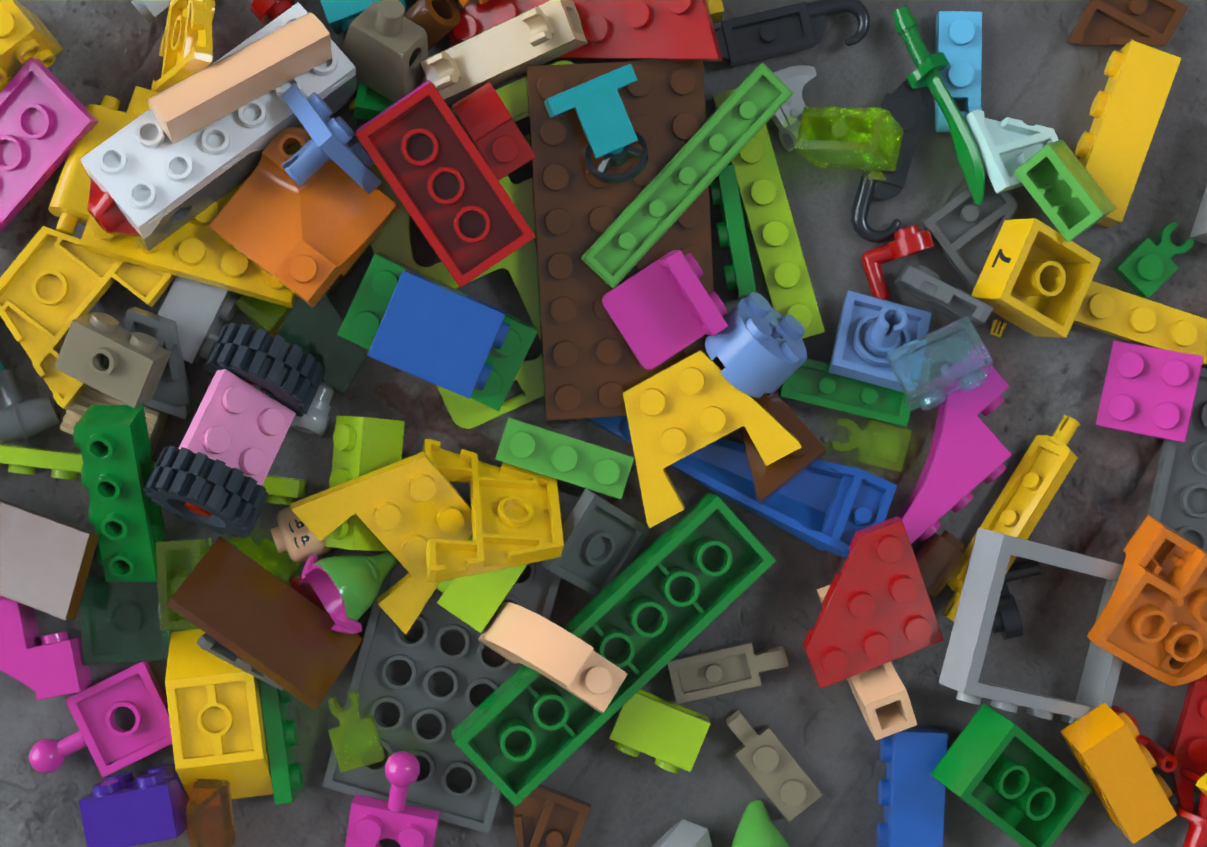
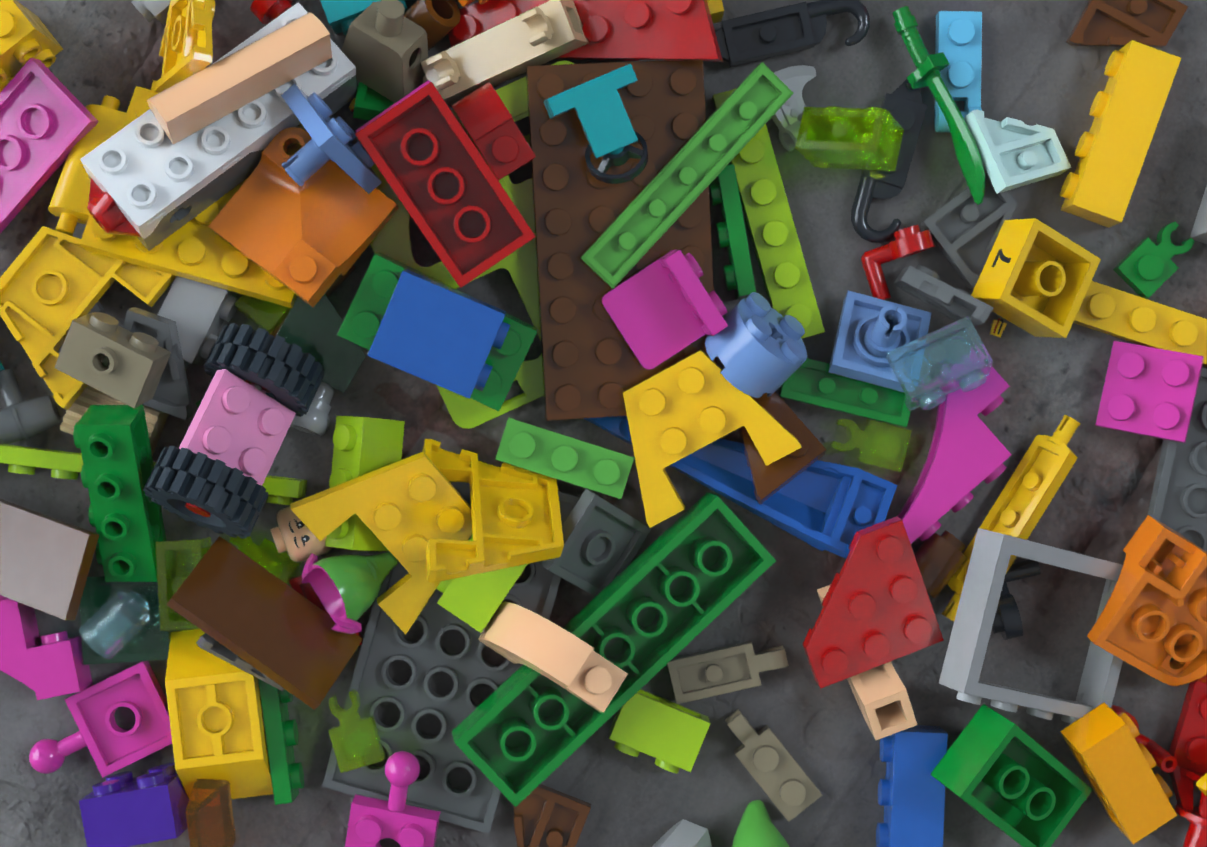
(116, 623): none -> clear light blue brick
(1064, 189): bright green brick -> none

